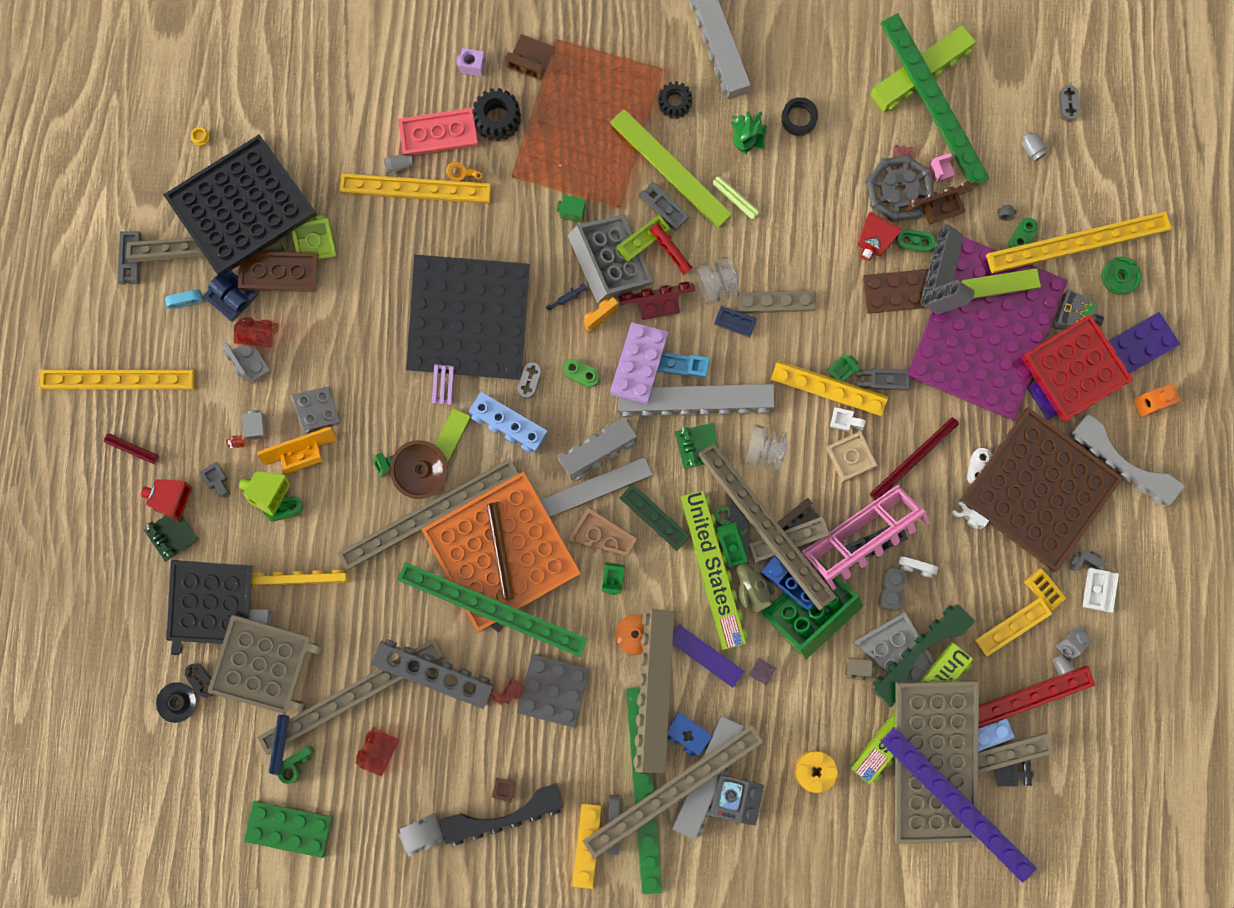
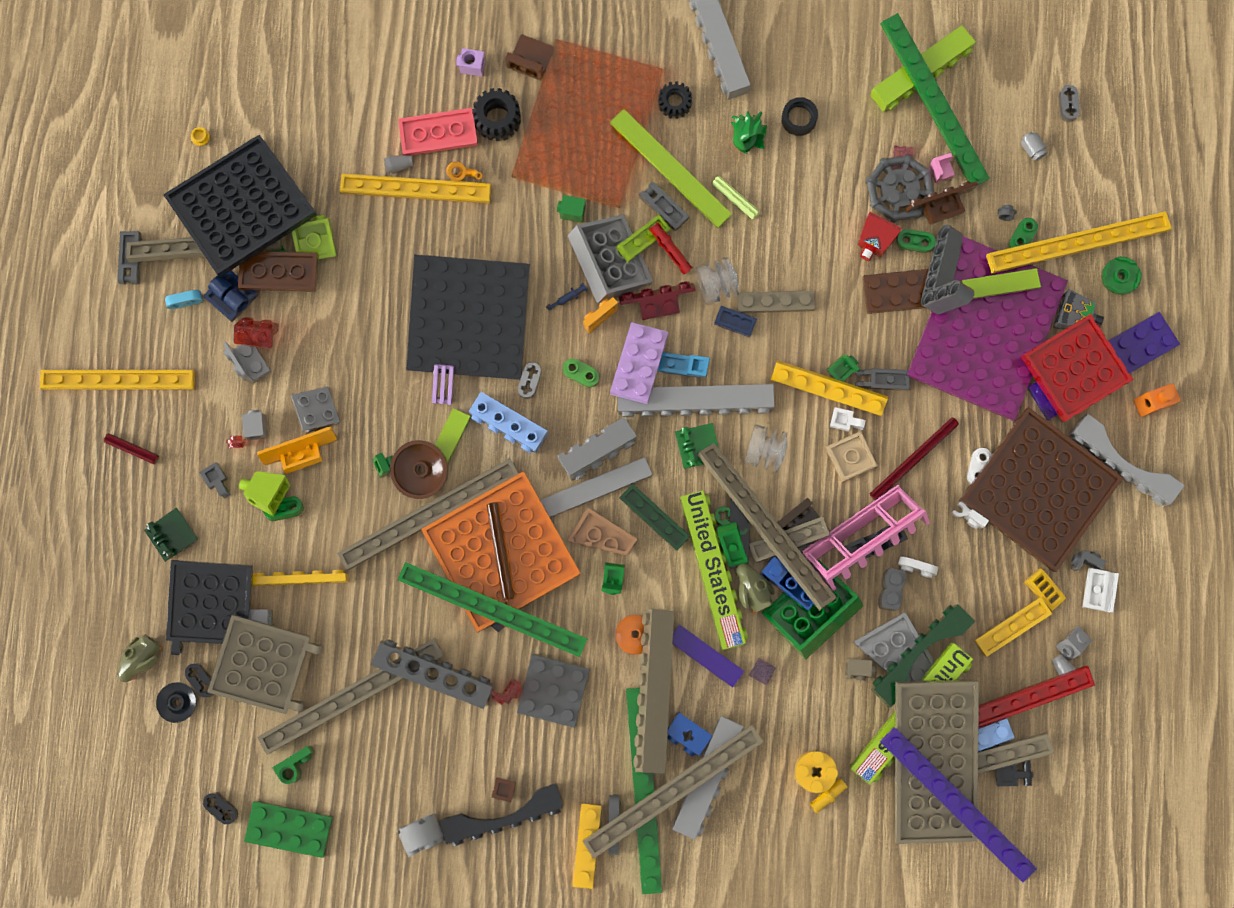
(138, 657): none -> olive animal
(167, 497): red torso -> none
(217, 812): none -> black beam
(278, 744): dark blue axle -> none
(376, 751): clear red bracket -> none
(737, 800): dark grey slope -> none
(828, 796): none -> yellow pin

